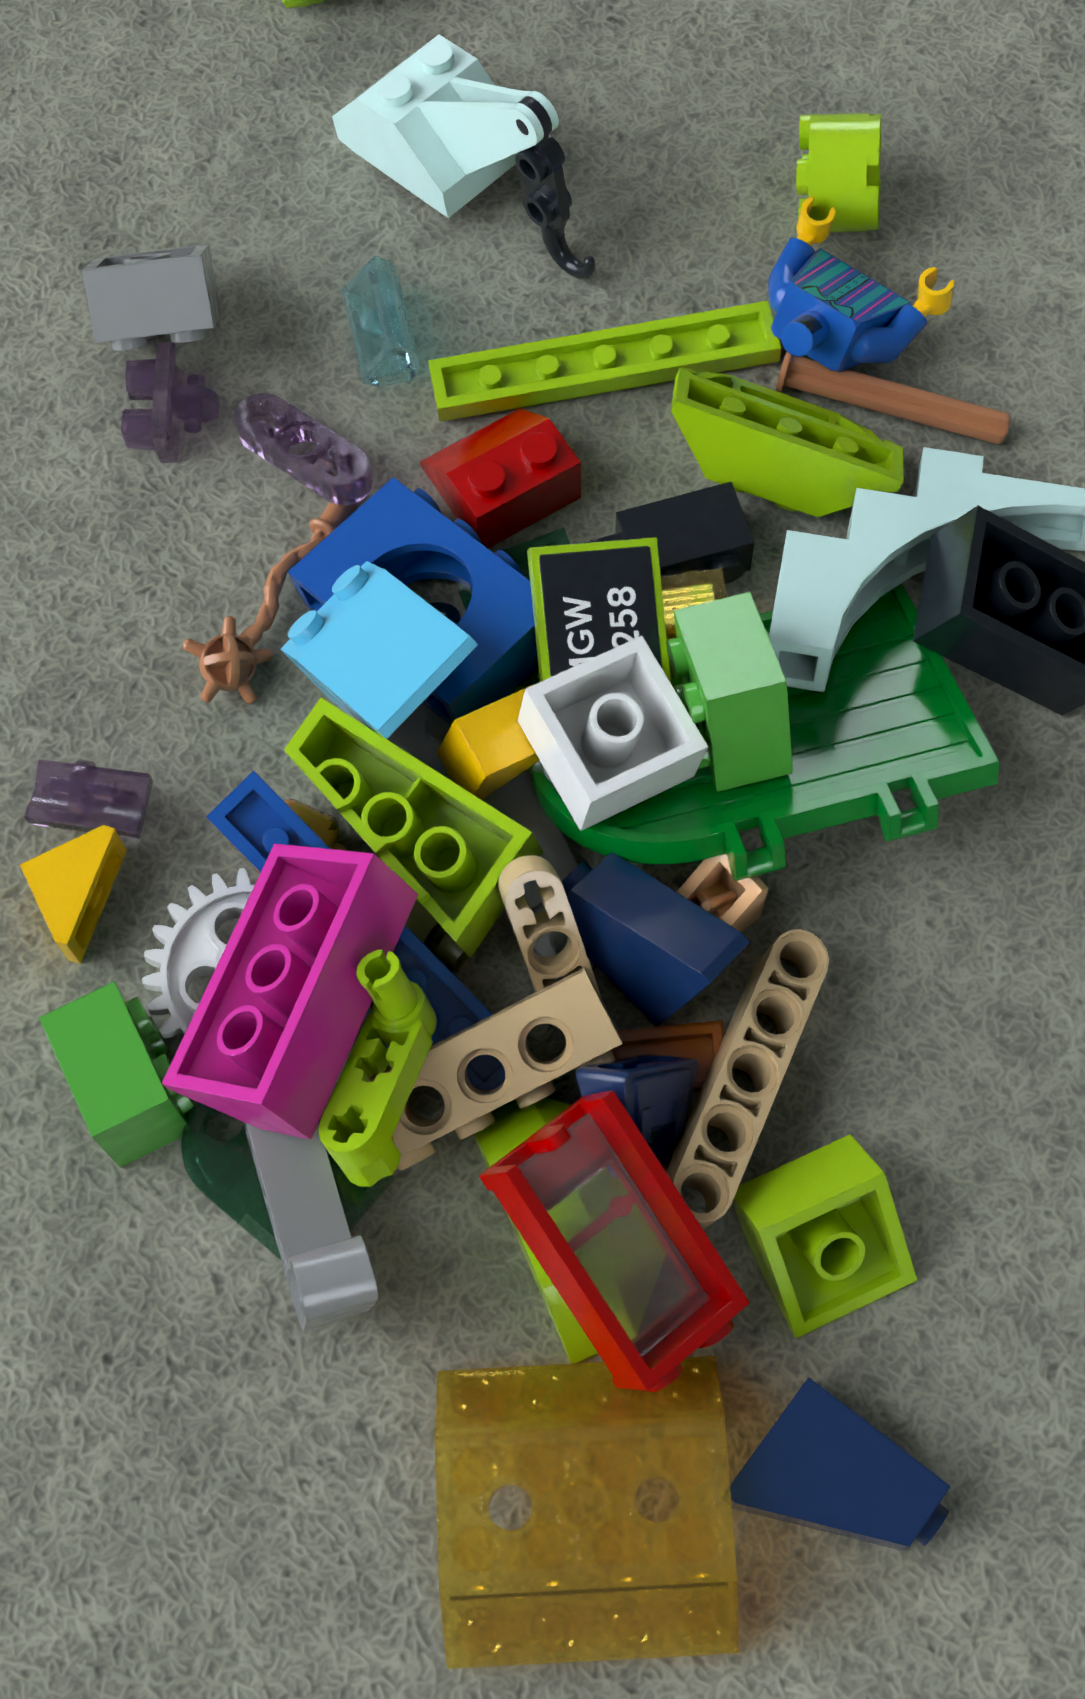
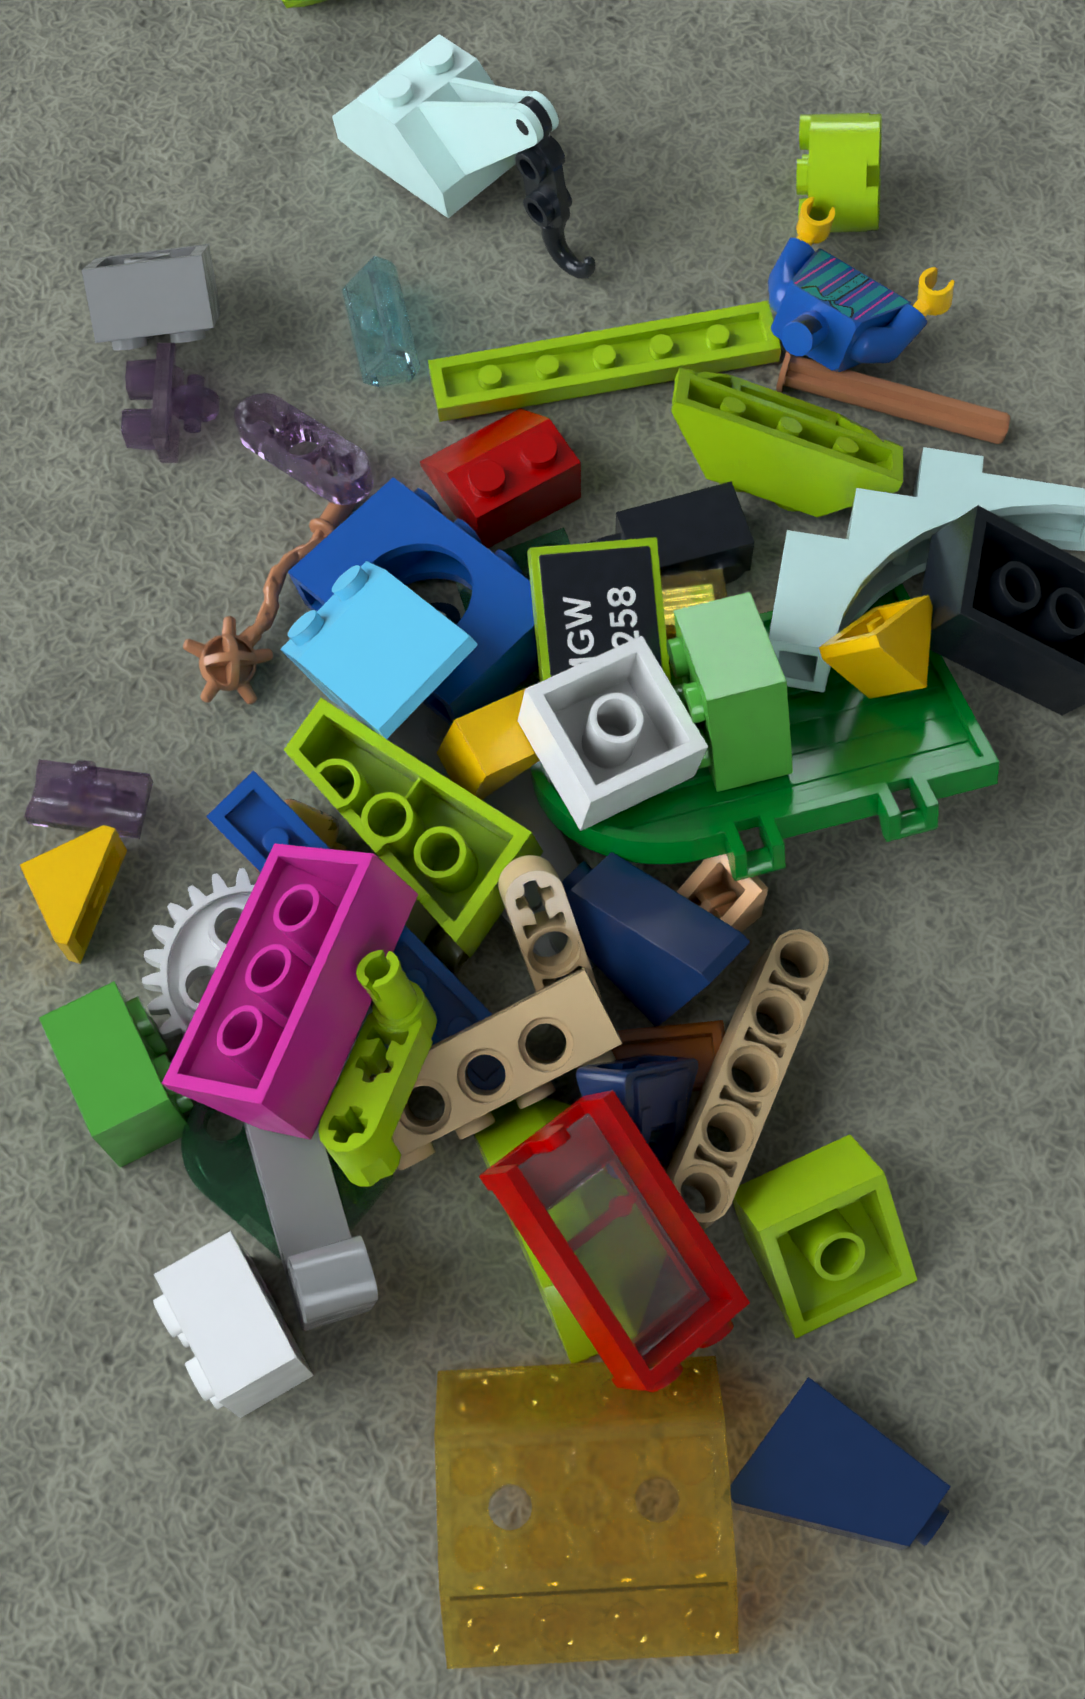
(232, 1325): none -> white brick
(884, 648): none -> yellow slope

